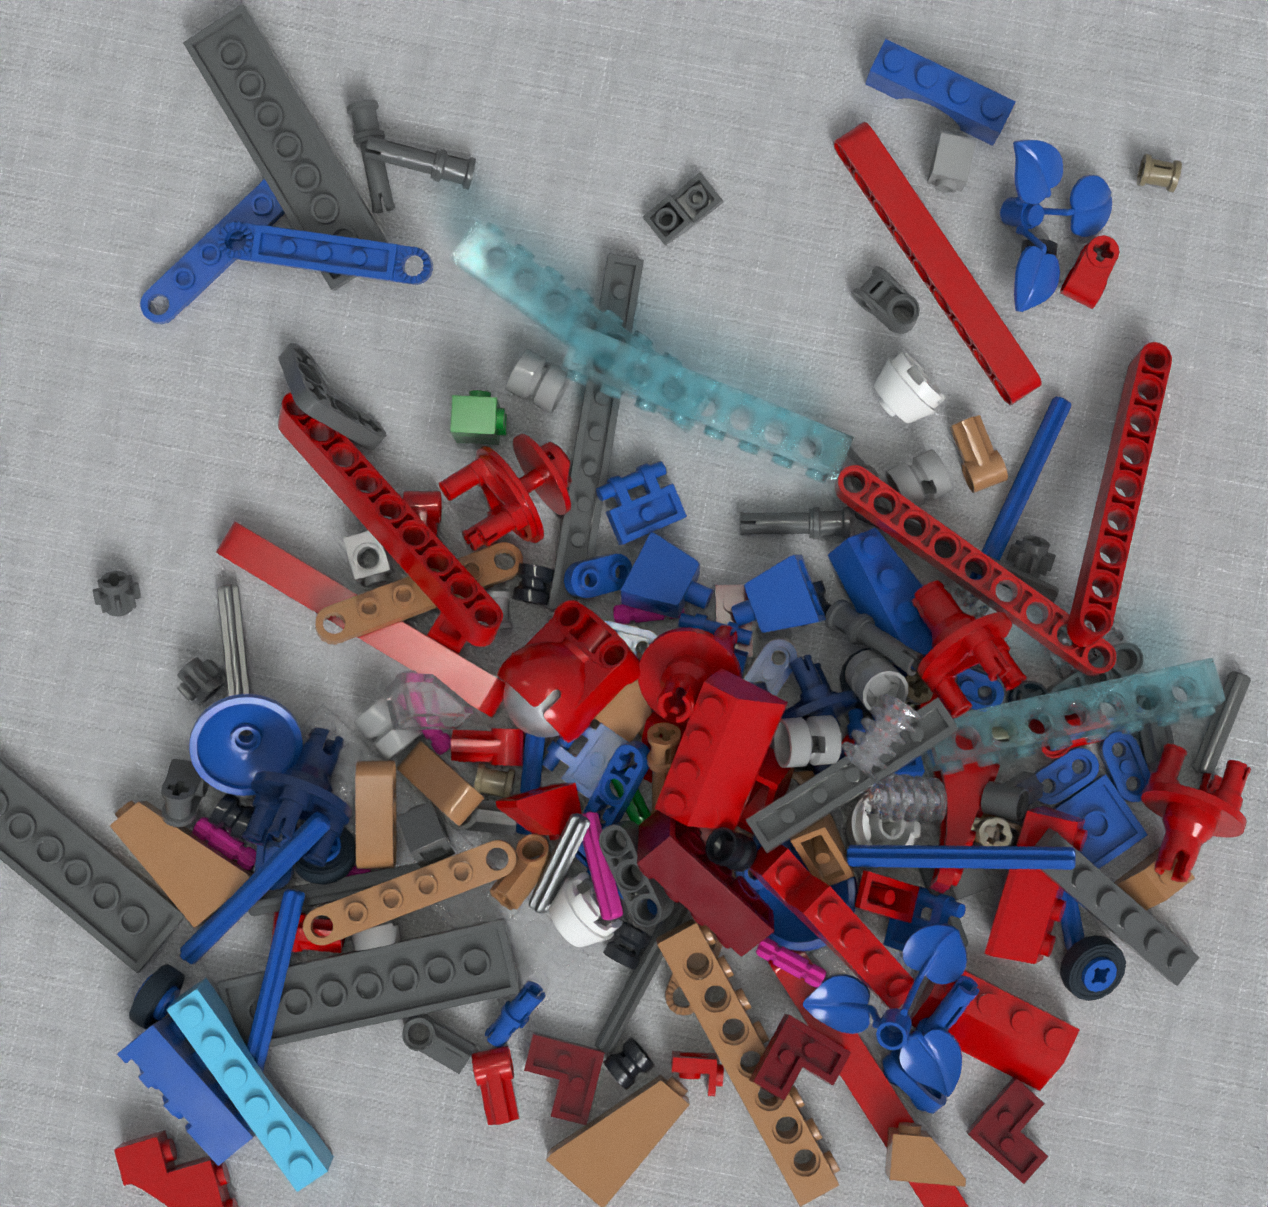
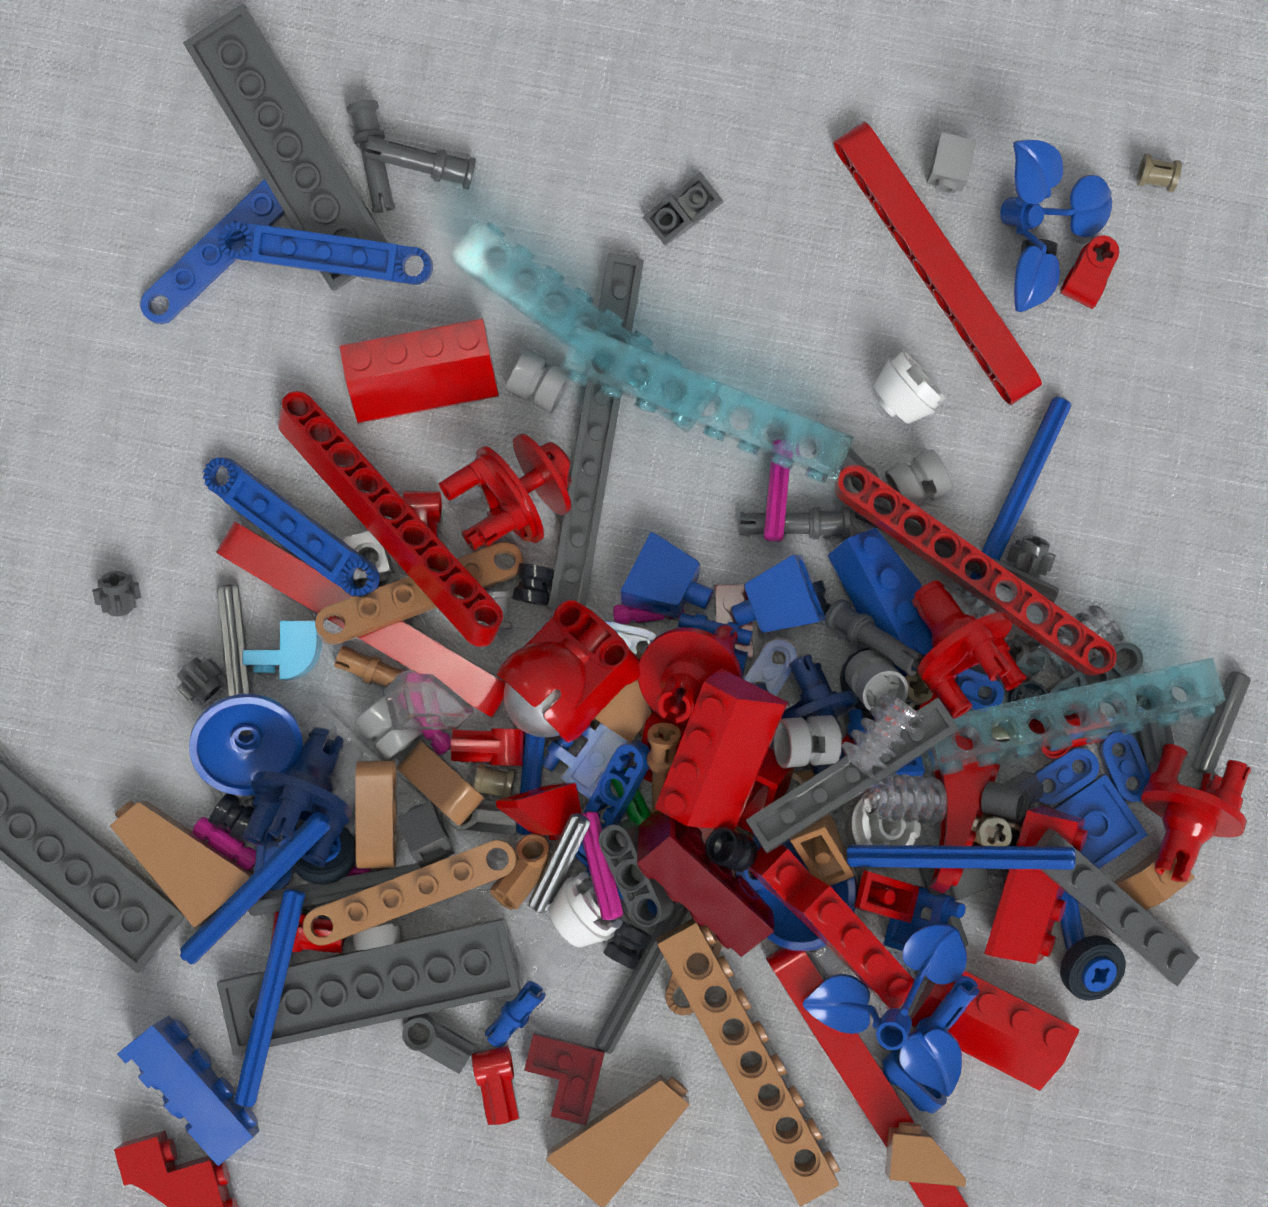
(156, 996): black wheel -> none
(182, 793): dark grey piece -> none
(280, 1129): medium azure arch -> none
(291, 527): none -> blue plate
(297, 654): none -> medium azure brick
(314, 400): dark grey beam -> none
(366, 667): none -> medium nougat pin
(419, 371): none -> red slope
(446, 634): red tile -> none
(477, 418): brick -> none
(601, 575): blue plate -> none
(628, 1063): black wheel -> none
(647, 513): blue plate -> none
(693, 1064): red bracket -> none
(776, 502): none -> dark pink axle
(791, 962): dark pink axle -> none
(797, 1048): dark red plate -> none
(885, 299): dark grey piece -> none
(968, 103): blue arch -> none
(981, 463): medium nougat piece -> none
(1000, 1130): dark red plate -> none
(1027, 655): none -> dark grey gear
(1112, 505): red beam -> none

